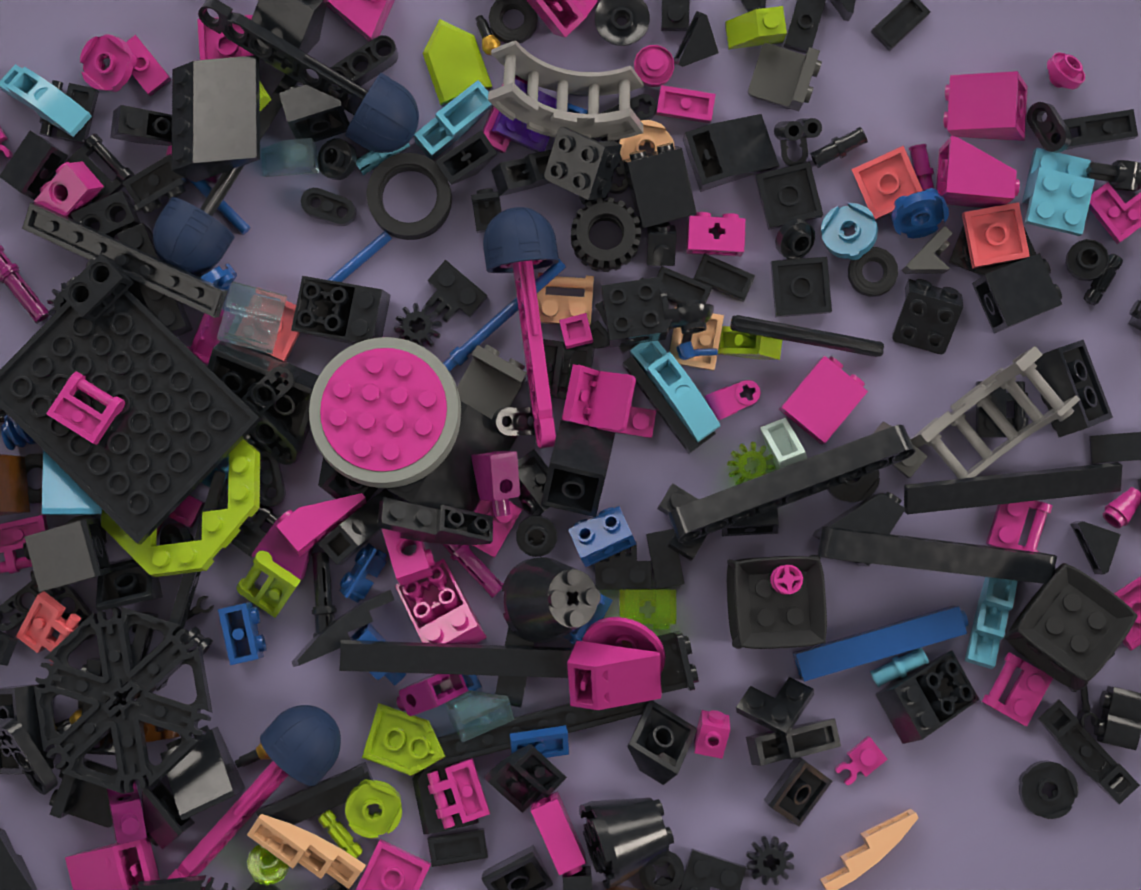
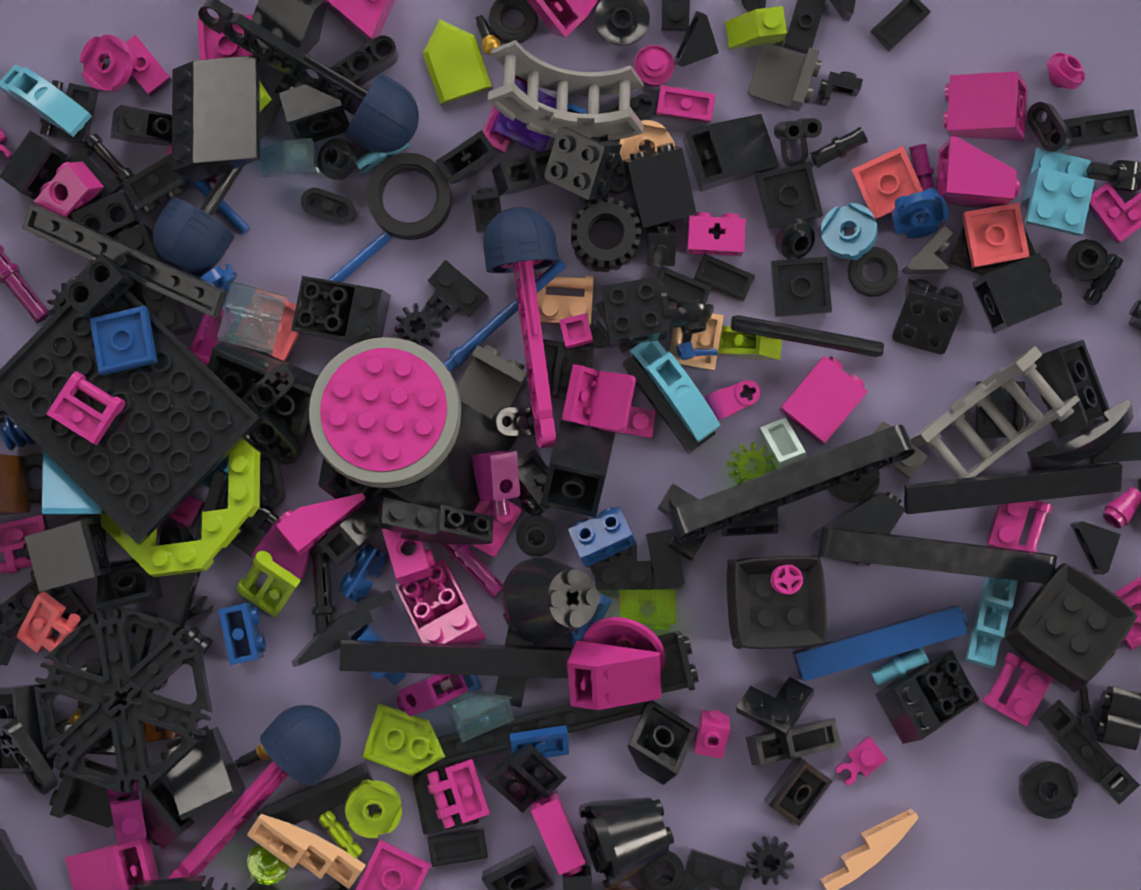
(123, 340): none -> blue plate
(453, 120): medium azure slope -> none
(842, 83): none -> black bracket
(1051, 457): none -> black slope

